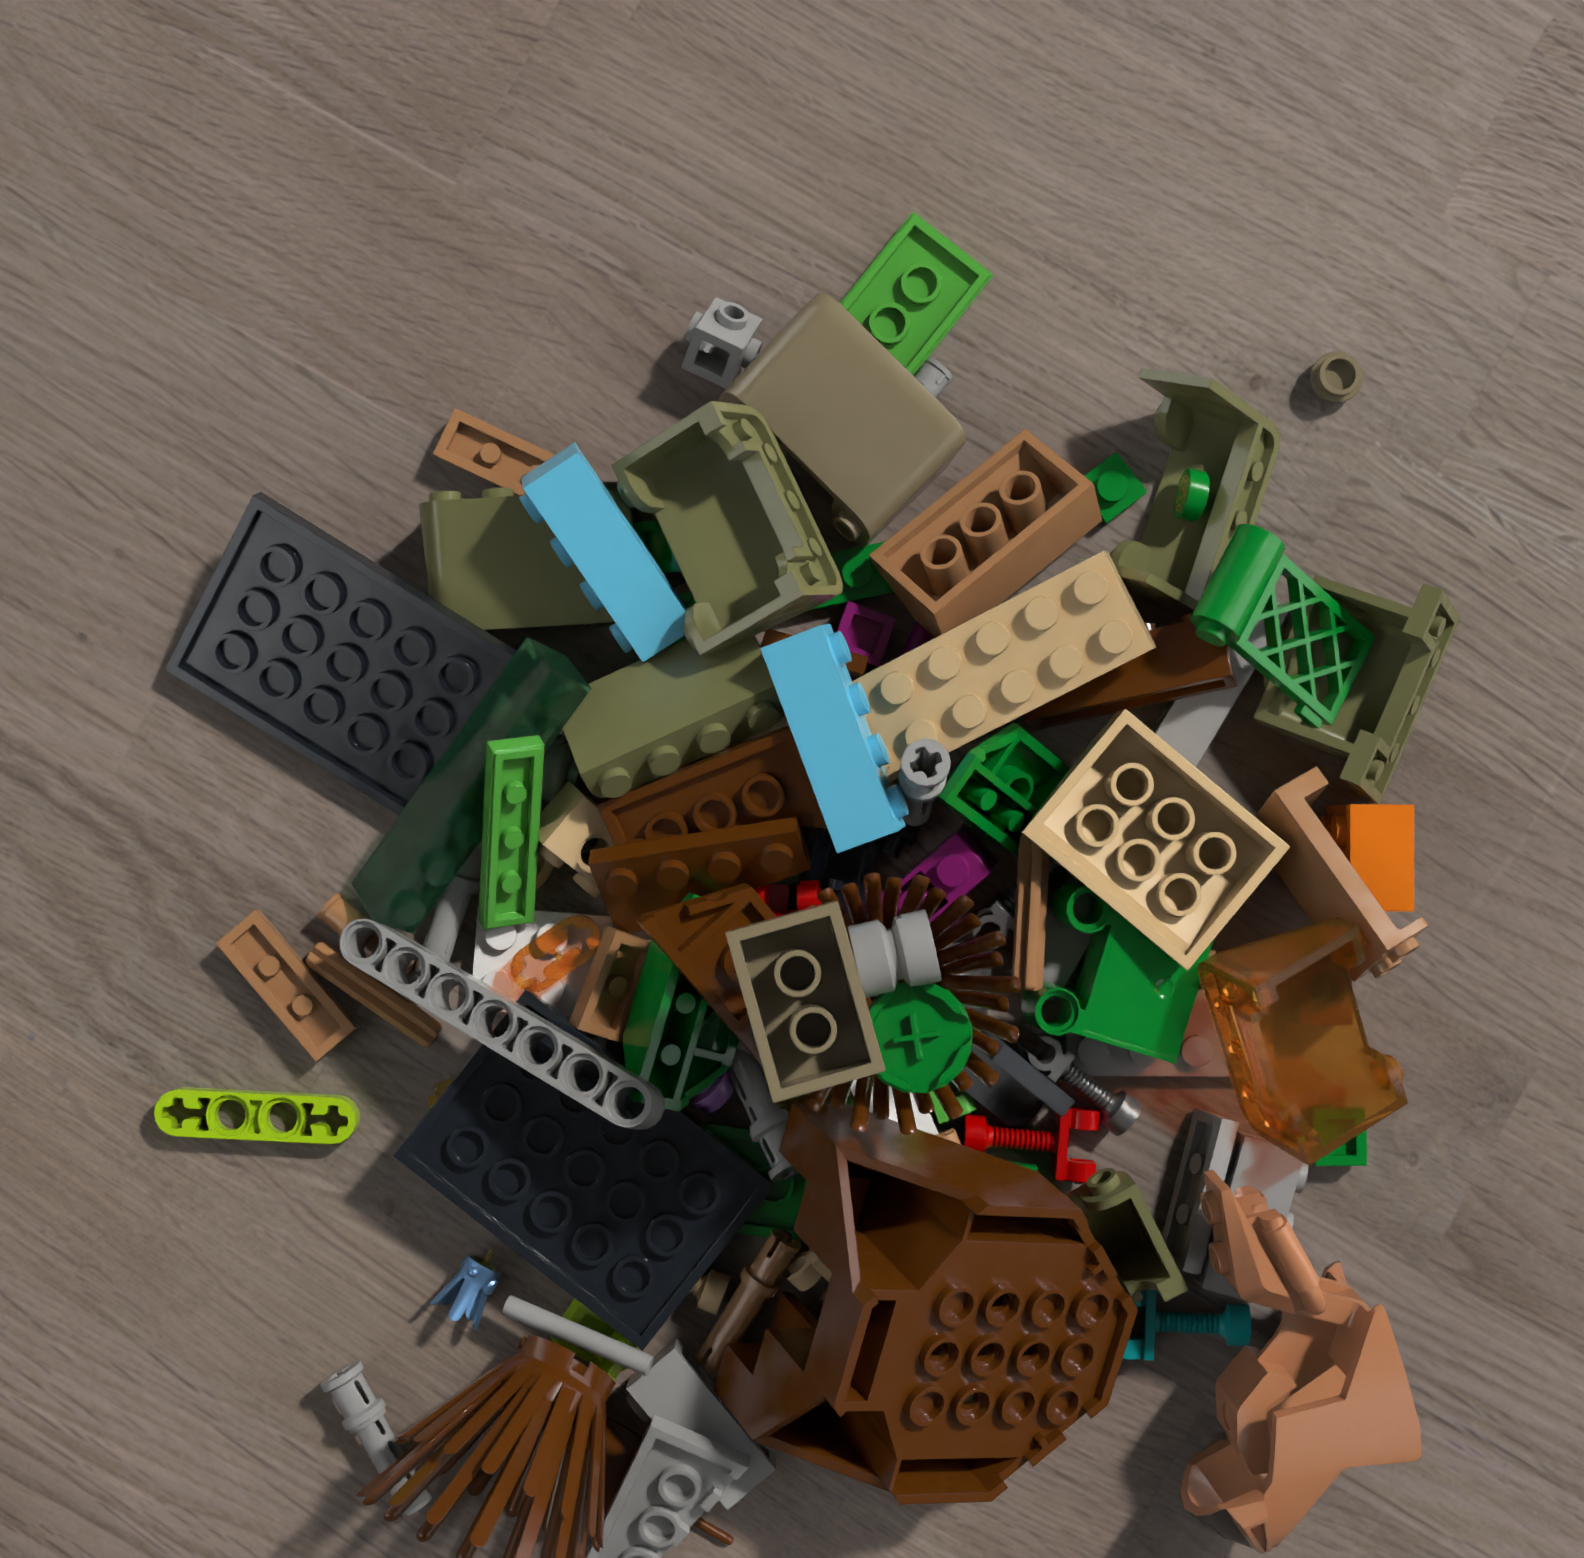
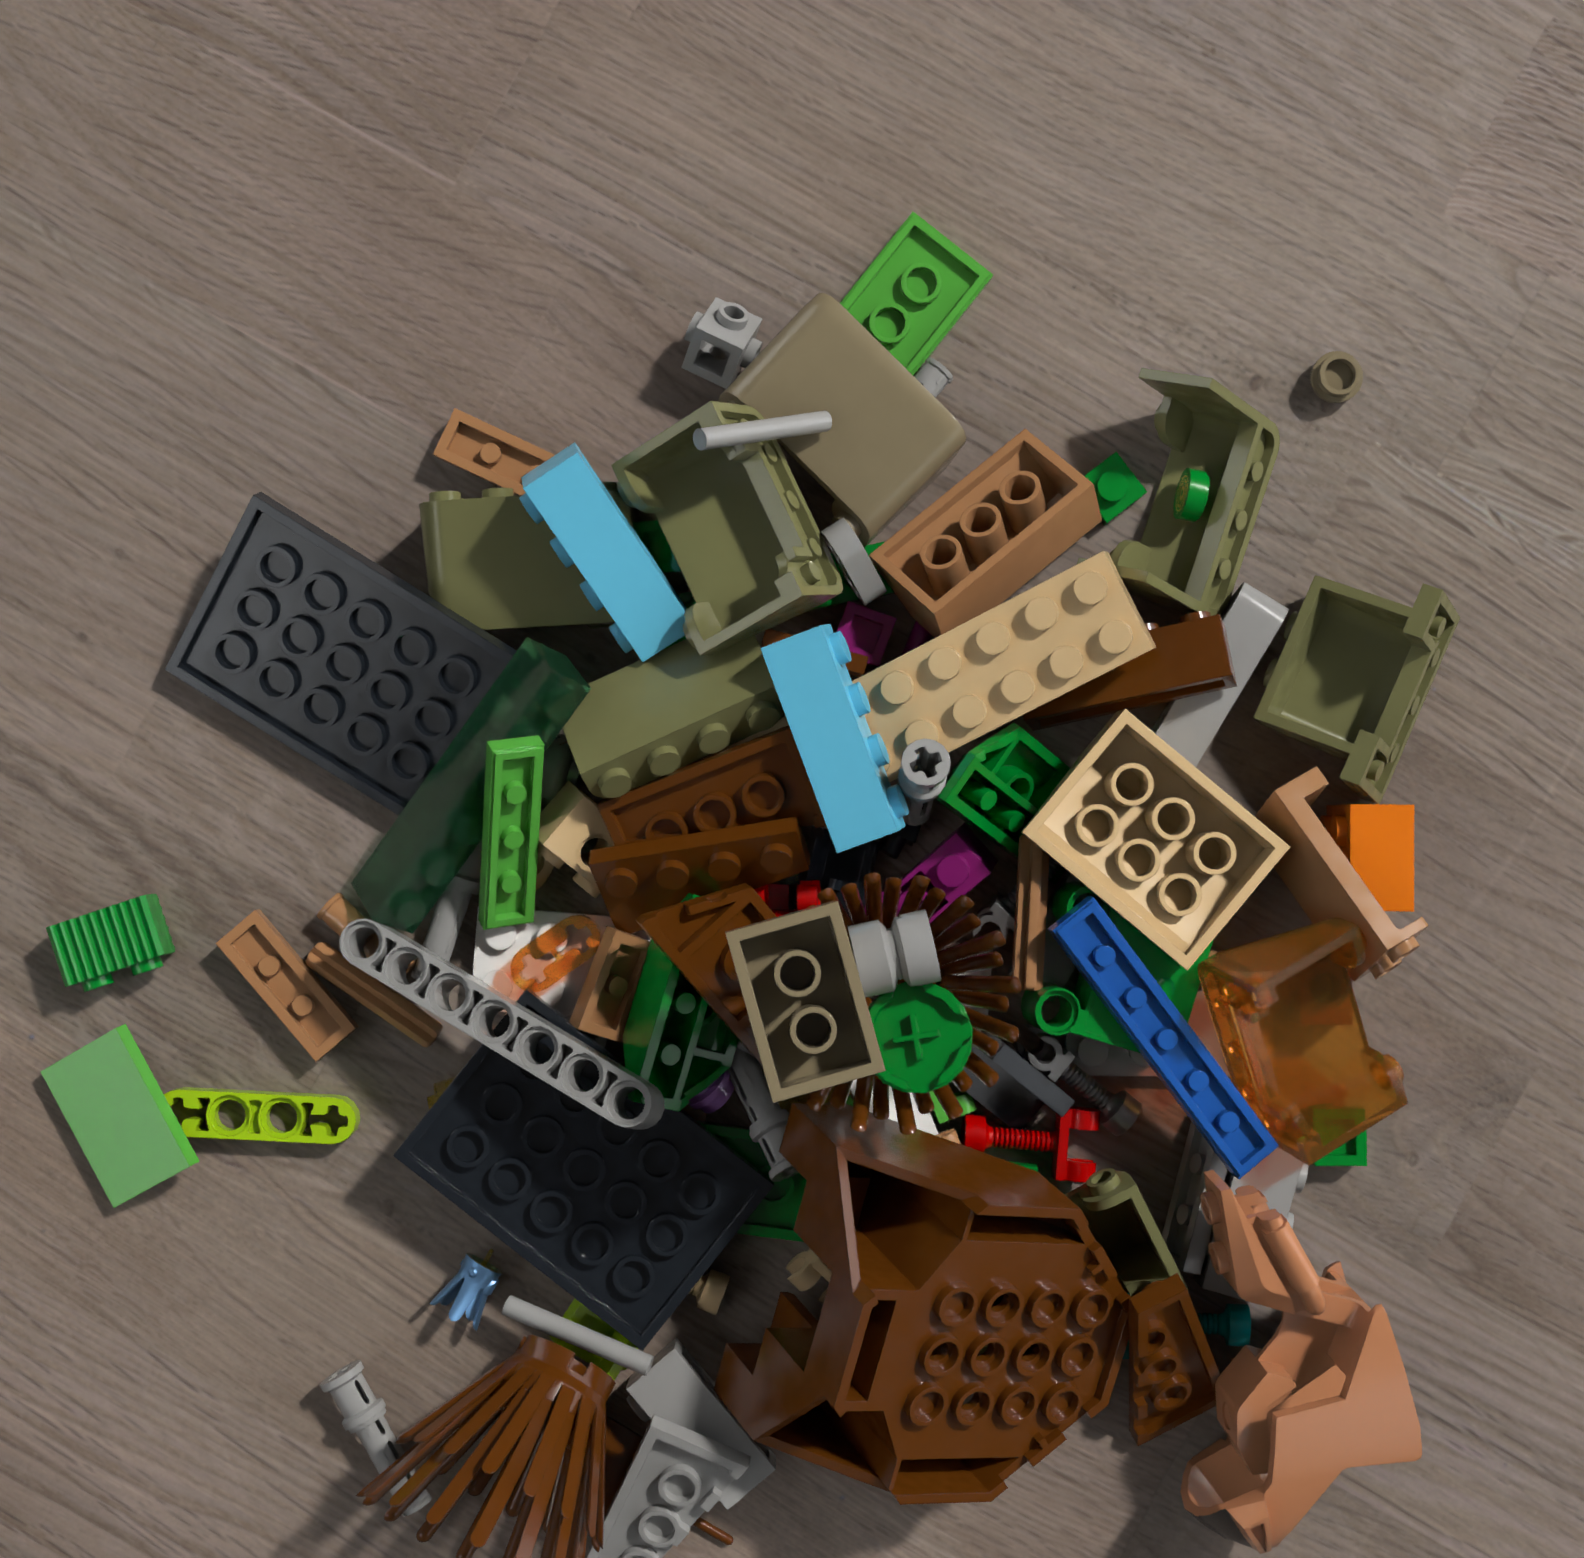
(110, 941): none -> green brick
(119, 1115): none -> bright green tile
(758, 1284): medium nougat pin -> none
(761, 430): none -> light grey bar
(853, 561): none -> light grey beam
(1163, 1036): none -> blue tile
(1168, 1360): none -> reddish brown wing
(1244, 593): green piece -> none

